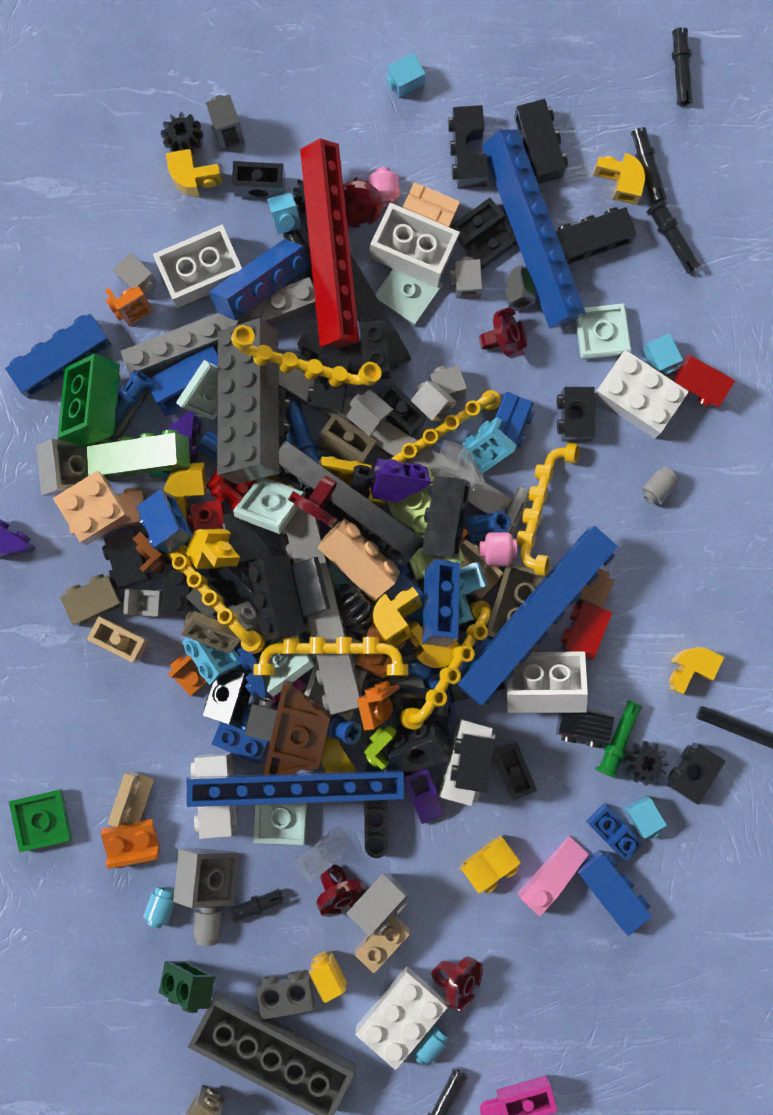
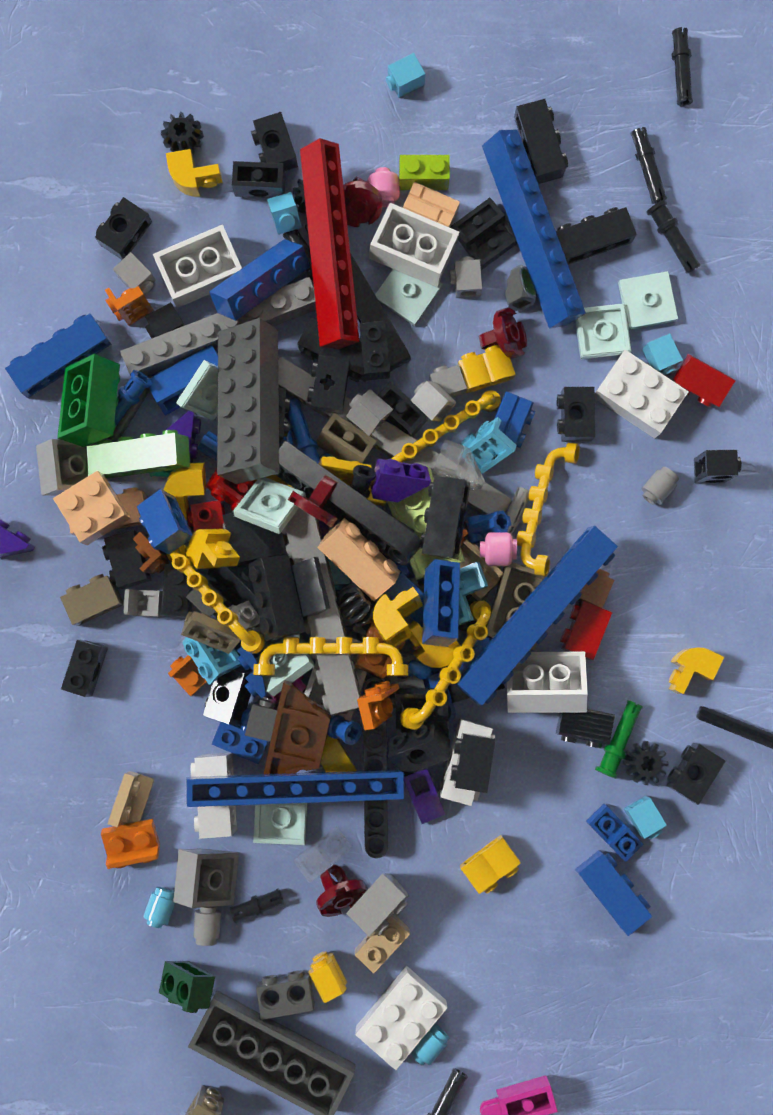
(40, 820): green plate -> none
(84, 668): none -> black brick
(118, 639): tan brick -> none
(123, 242): none -> black brick
(163, 321): none -> black brick
(225, 121): dark grey brick -> none
(244, 336): yellow bar -> none
(273, 129): none -> black brick
(379, 740): lime bracket -> none
(426, 170): none -> lime brick
(460, 982): dark red tile -> none
(469, 167): black arch -> none
(486, 369): none -> yellow brick
(514, 770): black brick -> none
(552, 876): bright pink slope -> none
(627, 173): yellow brick -> none
(648, 300): none -> light aqua plate
(716, 466): none -> black brick

